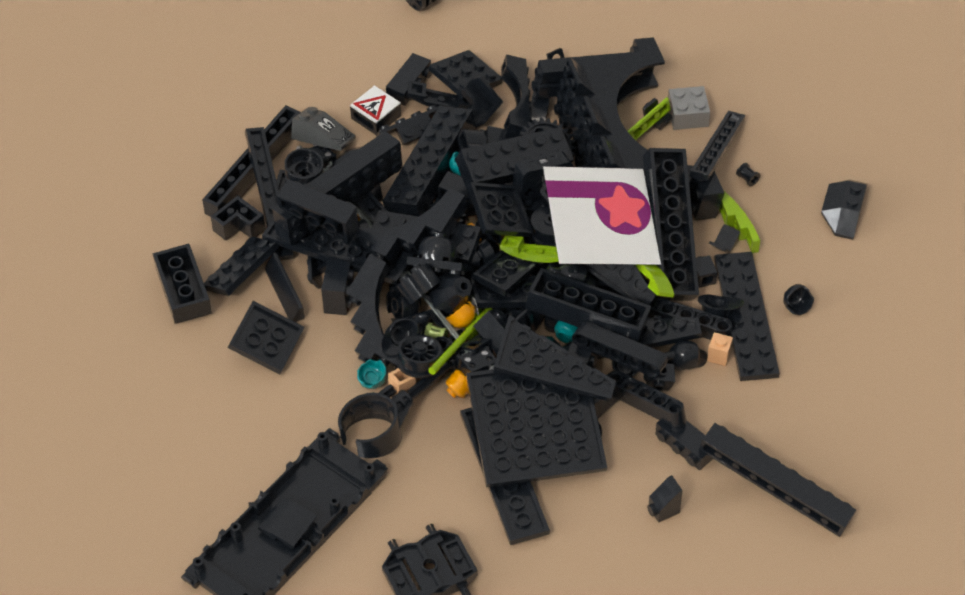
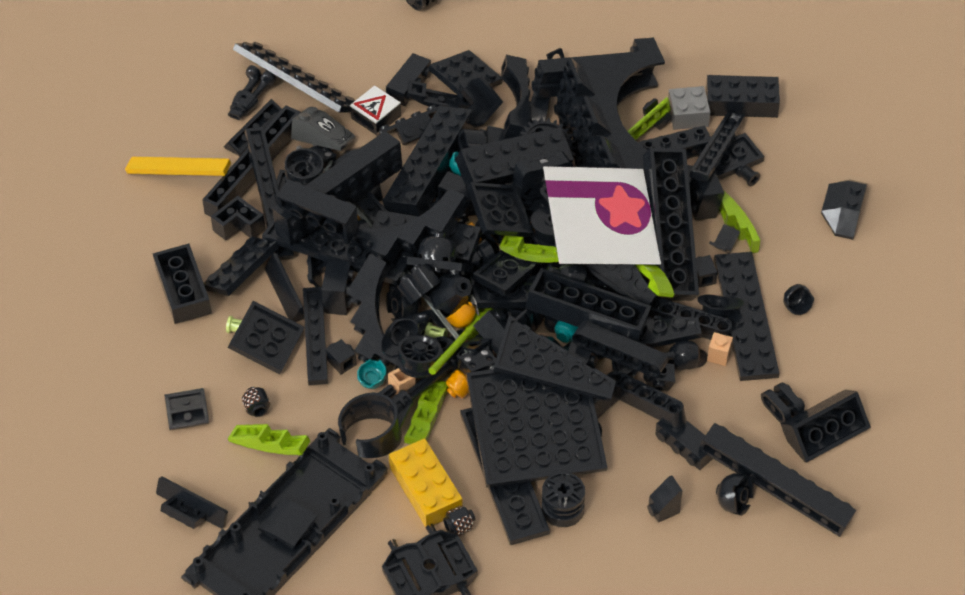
(178, 166): none -> yellow tile
(186, 409): none -> black slope
(188, 506): none -> black bracket
(232, 324): none -> yellowish green bush
(246, 101): none -> black piece
(256, 401): none -> black head
(262, 118): none -> black slope
(264, 439): none -> lime slope
(295, 76): none -> black plate
(315, 336): none -> black plate
(341, 356): none -> black brick
(424, 481): none -> yellow brick
(426, 412): none -> lime slope
(459, 520): none -> black head
(563, 499): none -> black wheel
(692, 140): none -> black brick
(735, 492): none -> black cylinder
(740, 151): none -> black plate
(744, 95): none -> black brick
(782, 402): none -> black brick
(826, 425): none -> black slope

